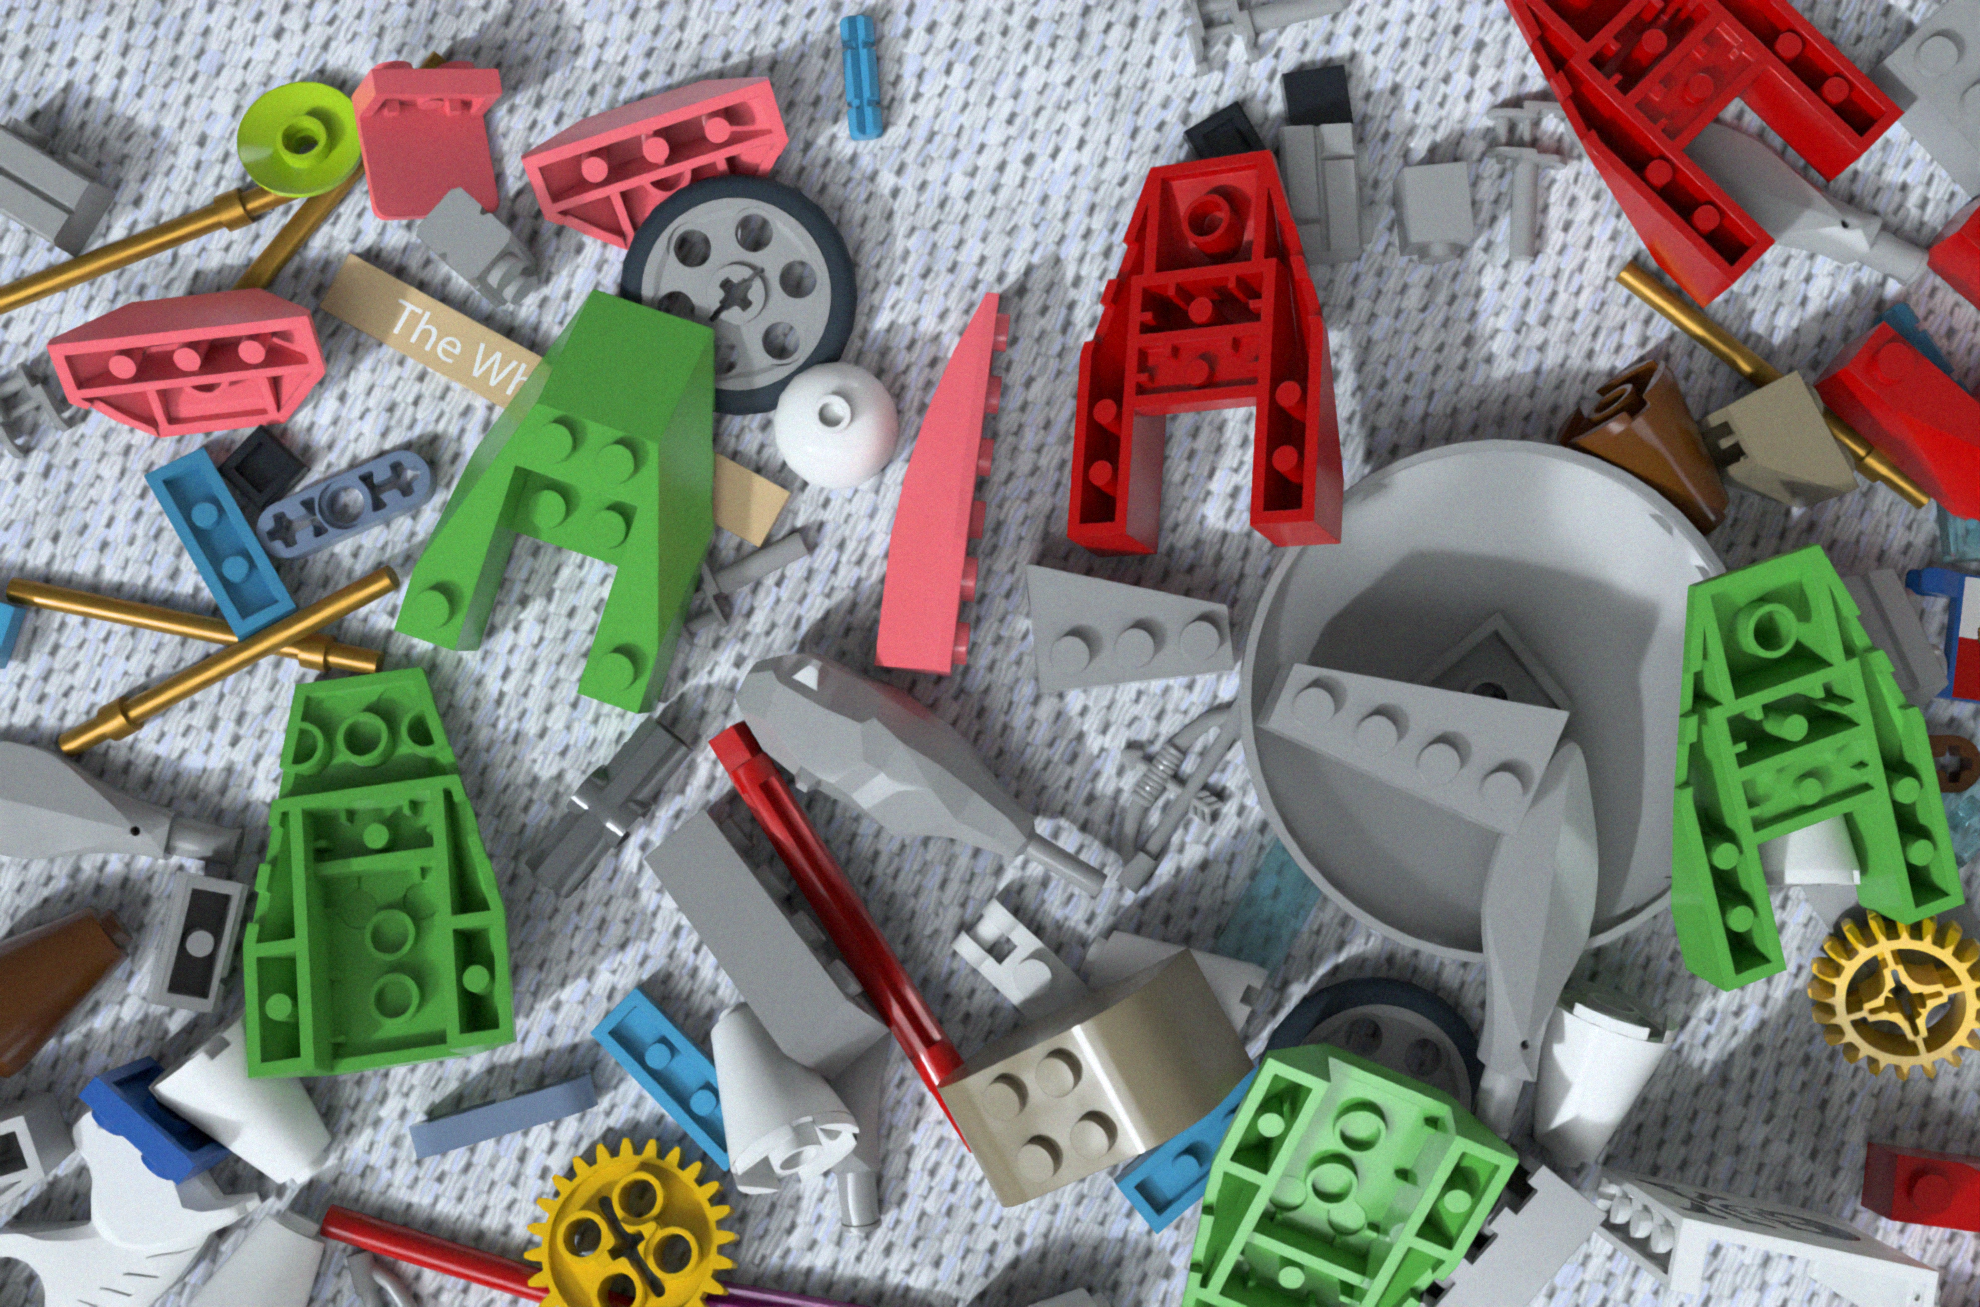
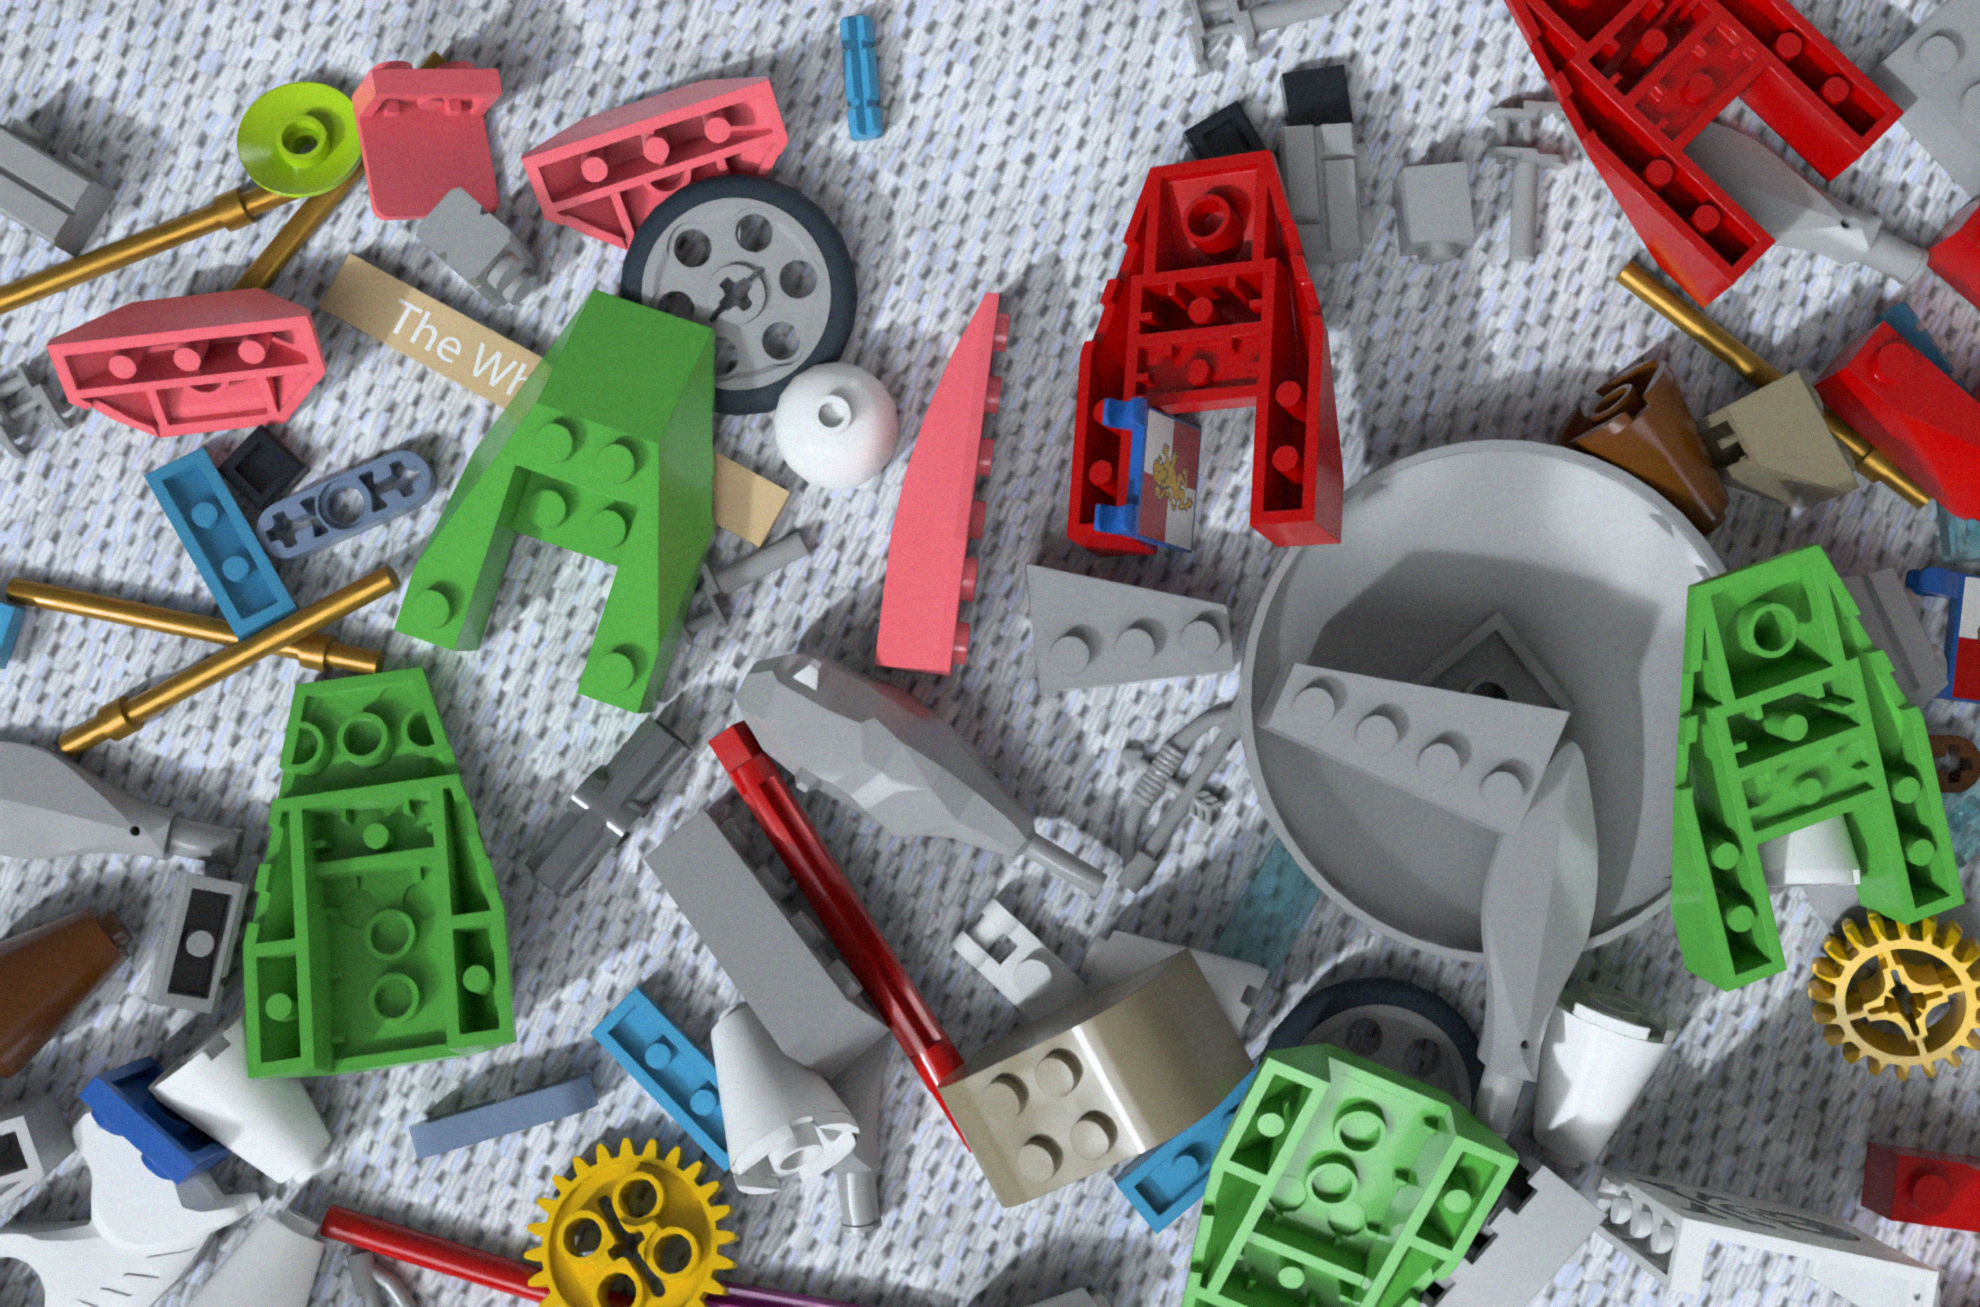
(1160, 477): none -> flag

